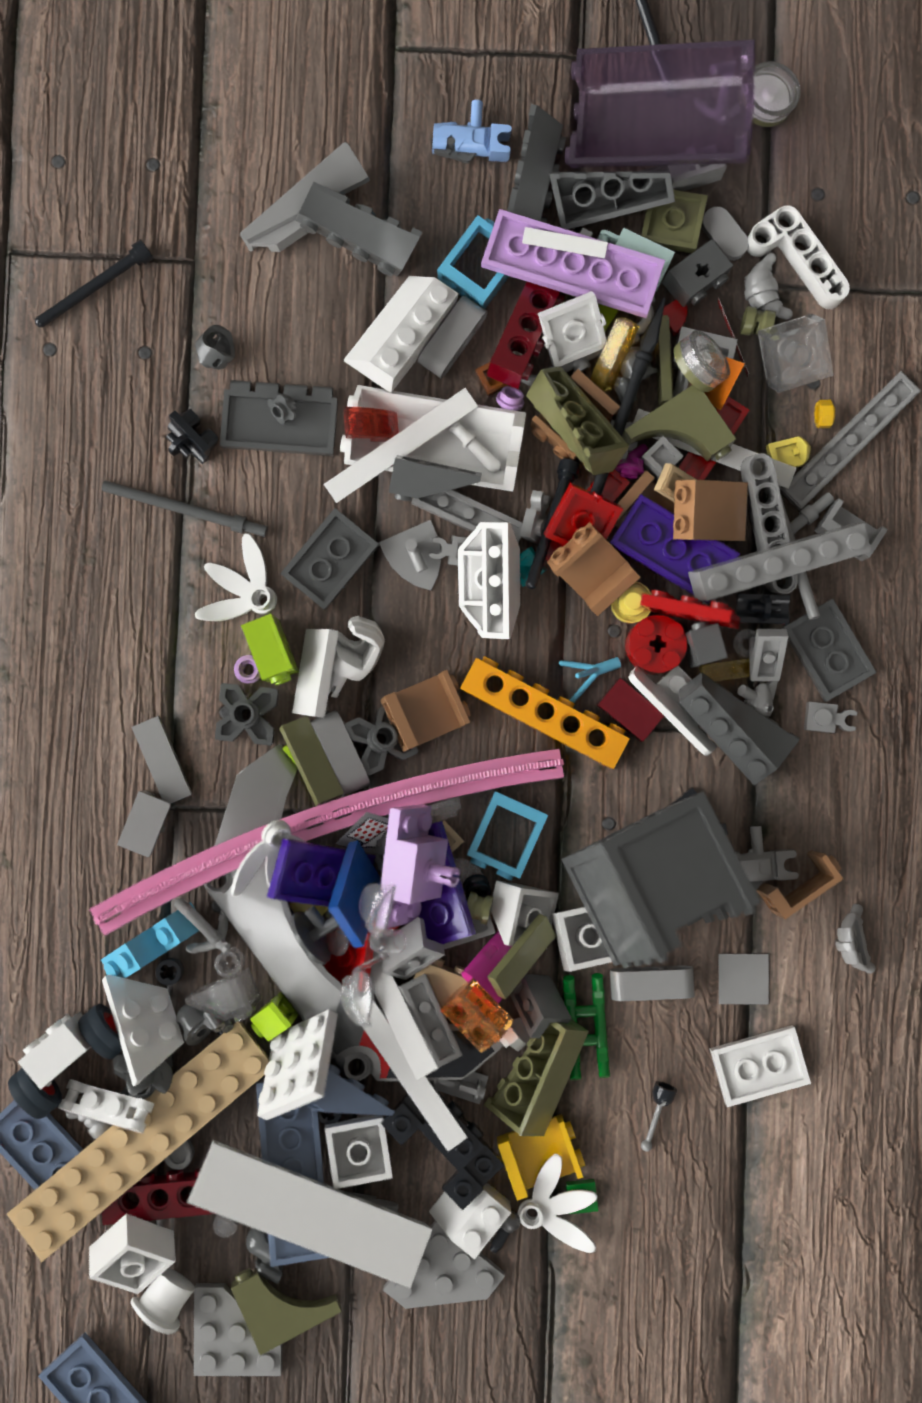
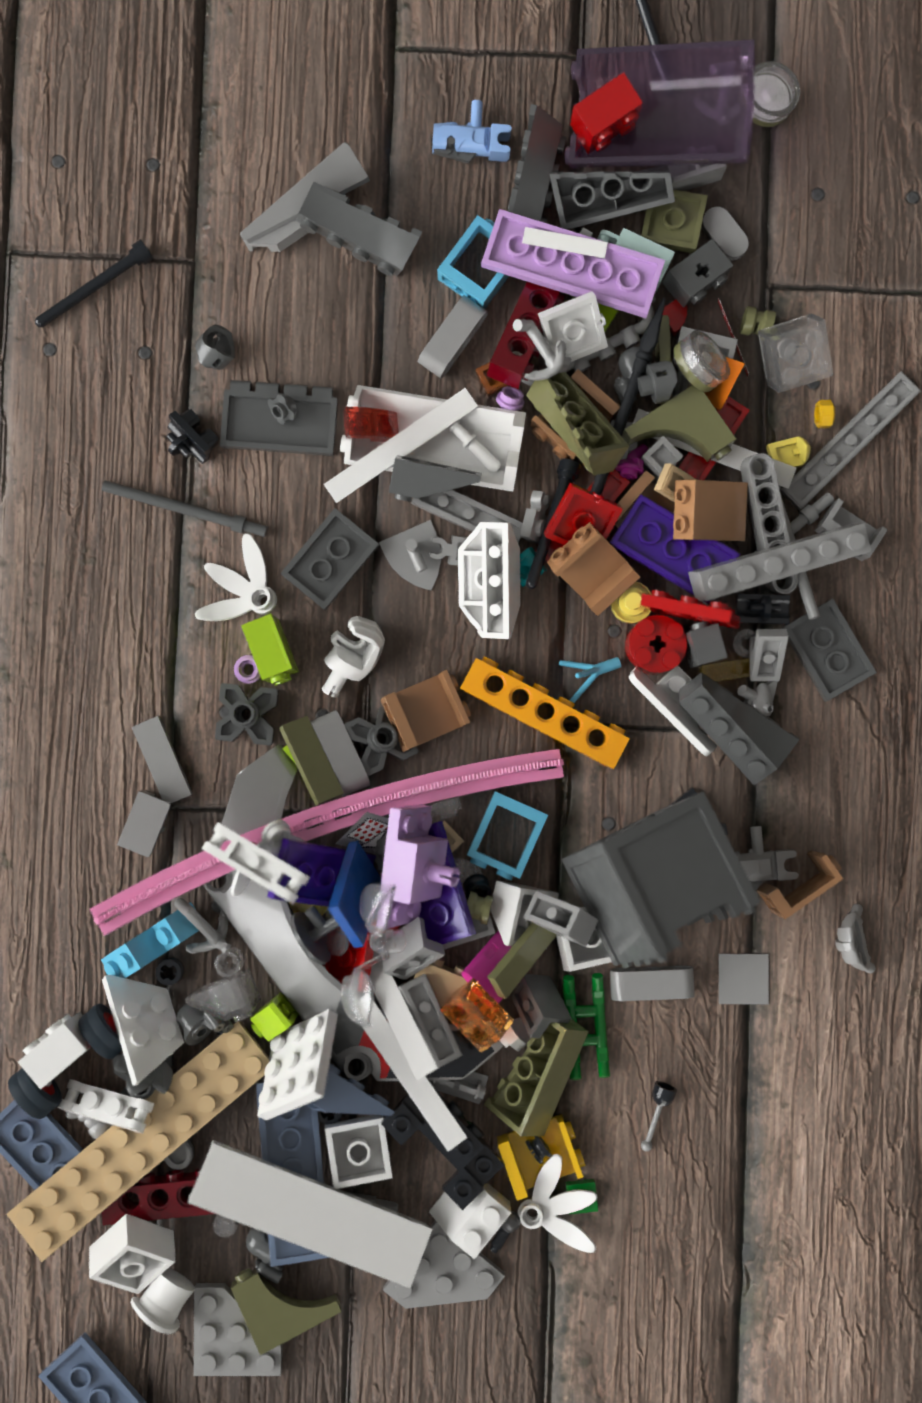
(255, 863): none -> white plate
(315, 672): white tile -> none
(402, 330): white slope -> none
(539, 1148): none -> black bush
(555, 363): none -> light grey piece
(561, 918): none -> light grey slope
(606, 114): none -> red brick
(613, 353): clear yellow piece -> none
(630, 709): dark red panel -> none
(658, 383): none -> dark grey piece
(760, 1066): white plate -> none
(762, 288): light grey piece -> none
(801, 260): white beam -> none
(824, 718): light grey plate -> none

